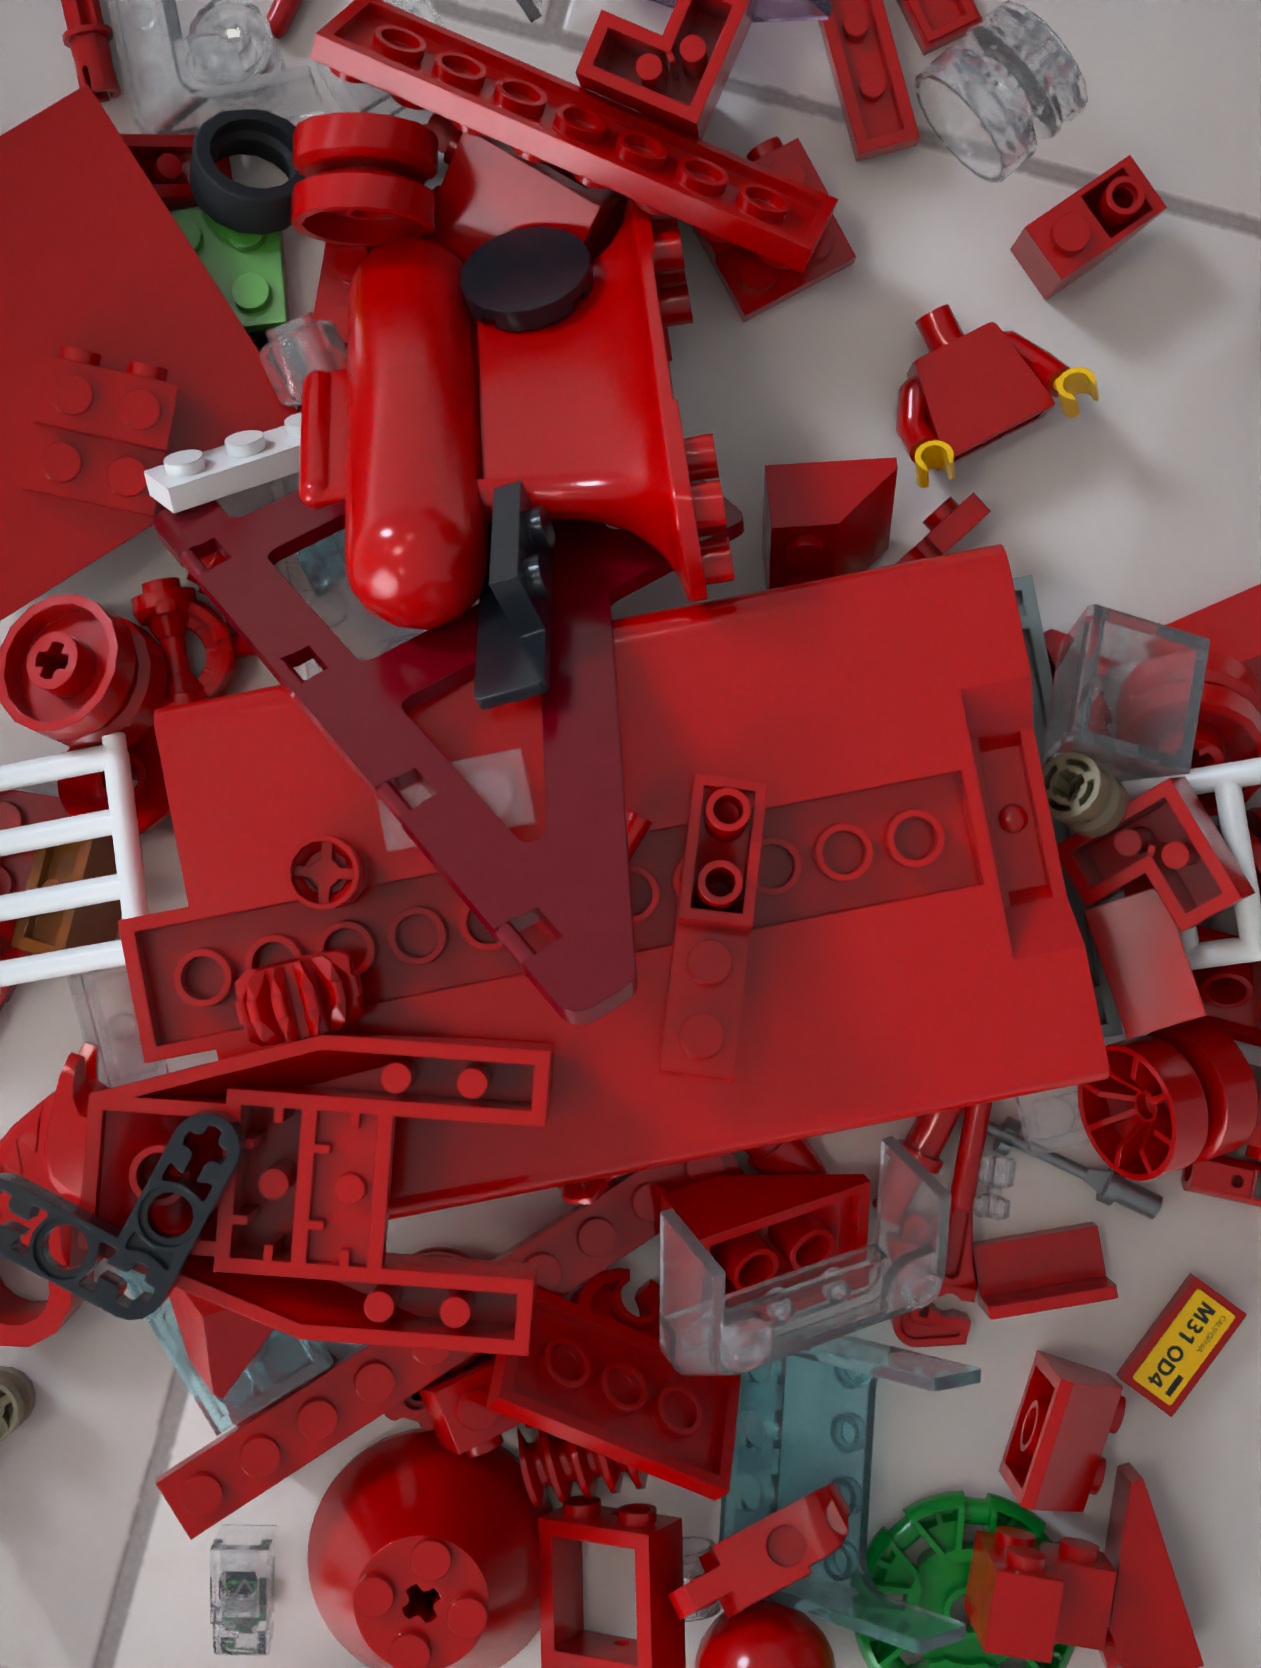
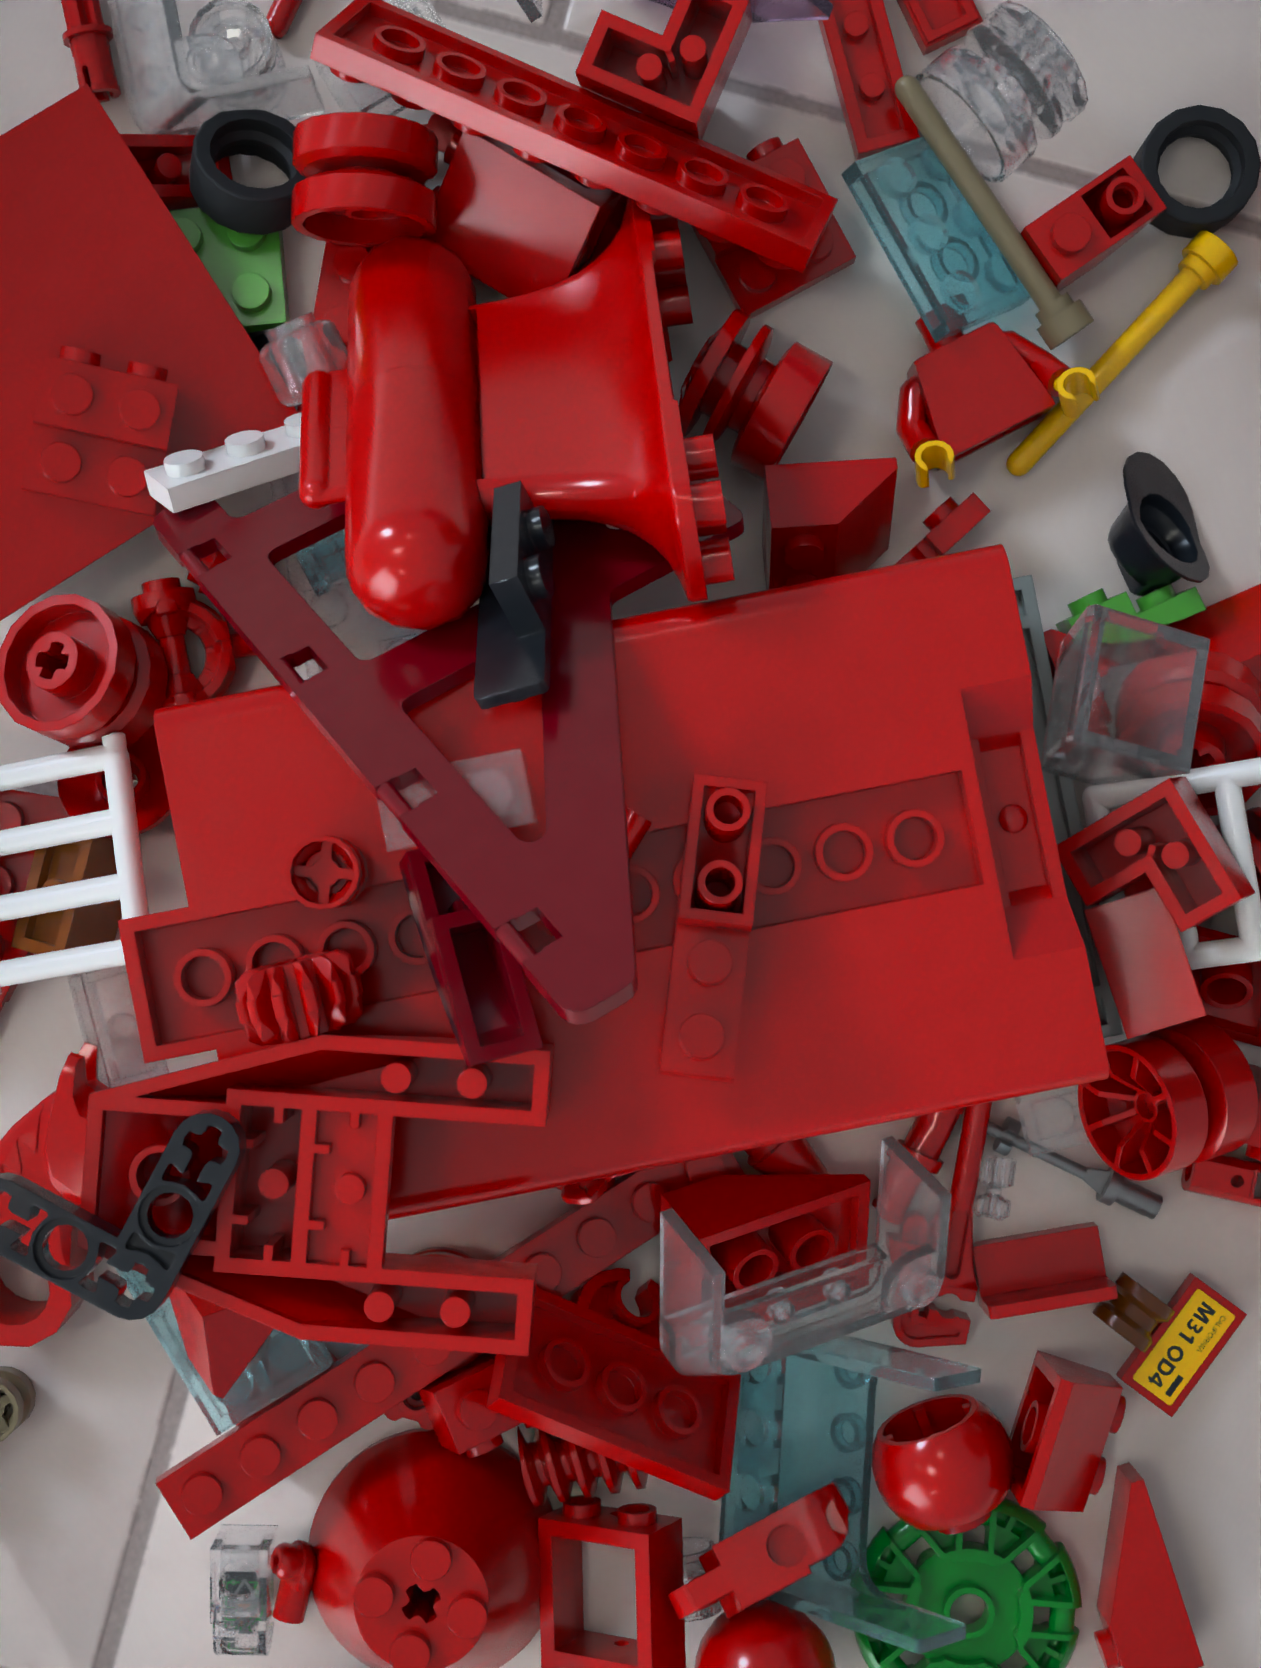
(296, 1568): none -> red arm
(472, 971): none -> dark red slope
(527, 278): black tile -> none
(751, 393): none -> red wheel
(933, 239): none -> clear light blue plate
(943, 1463): none -> red wheel
(1037, 1594): red brick -> none
(1058, 313): none -> dark tan piece
(1097, 797): dark tan wheel -> none
(1133, 1312): none -> reddish brown wheel
(1156, 530): none -> black piece
(1158, 606): none -> bright green slope
(1204, 263): none -> yellow piece
(1235, 144): none -> black tyre

